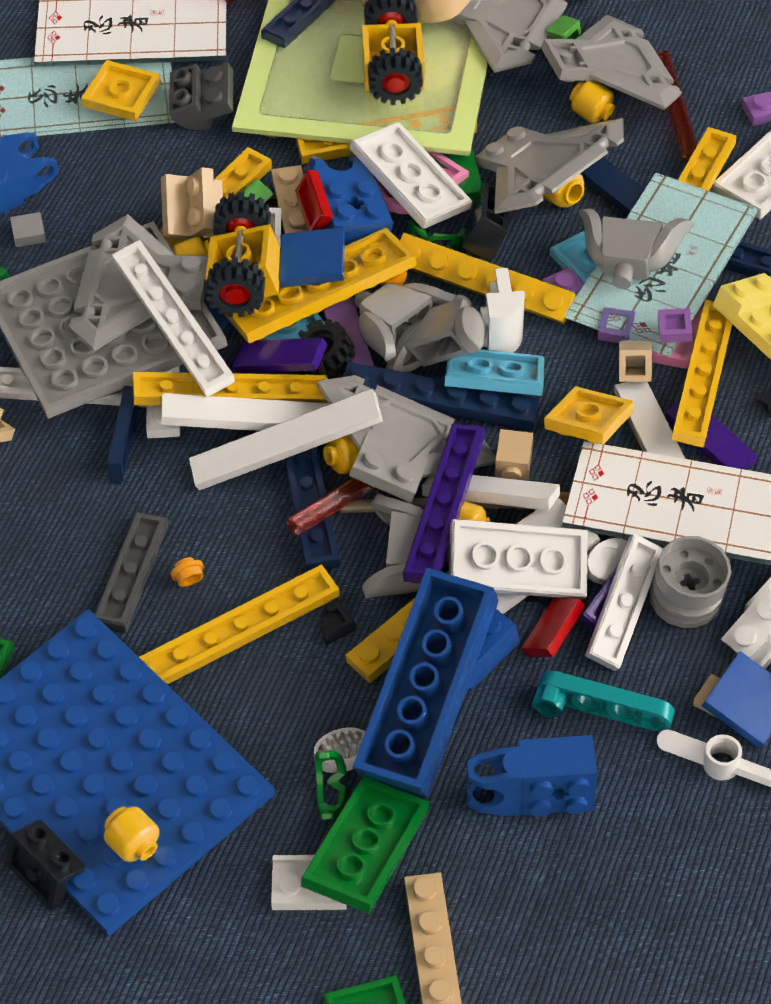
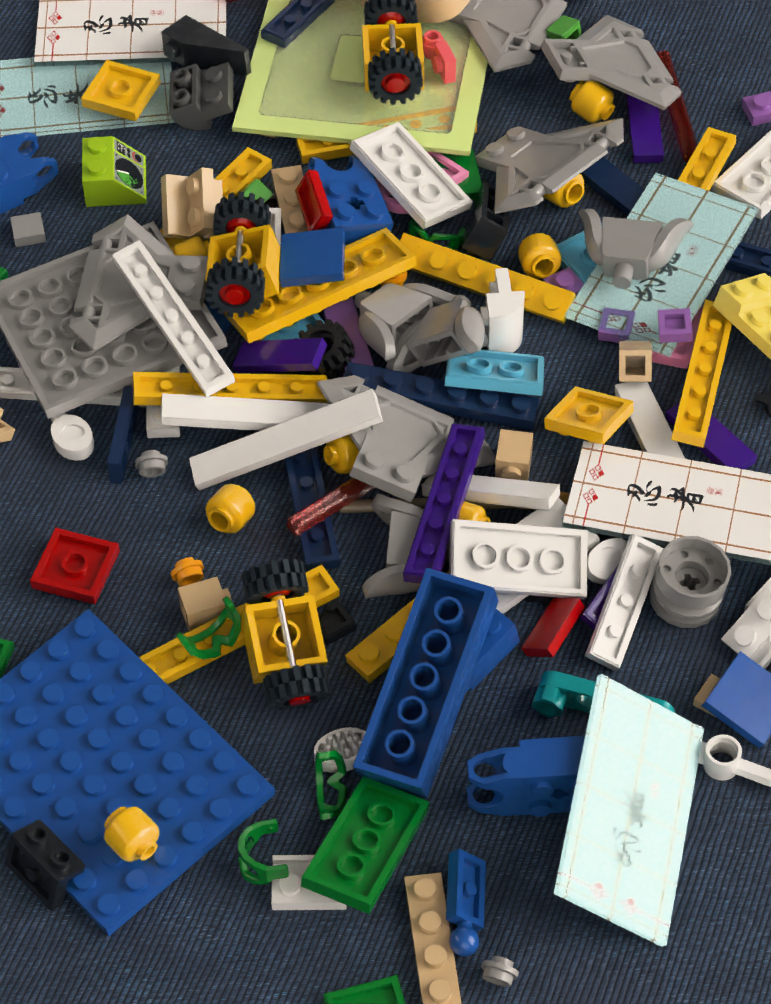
(72, 436): none -> white piece
(75, 566): none -> red plate
(112, 173): none -> lime slope
(131, 571): dark grey tile -> none
(151, 463): none -> light grey plate
(194, 43): none -> black slope
(202, 601): none -> tan brick
(218, 640): none -> green helmet
(230, 508): none -> yellow head
(265, 873): none -> green helmet
(284, 635): none -> brick
(440, 54): none -> coral plate
(465, 900): none -> blue plate
(499, 971): none -> light grey plate
(539, 256): none -> yellow head
(630, 811): none -> clear light blue piece
(644, 131): none -> dark purple tile

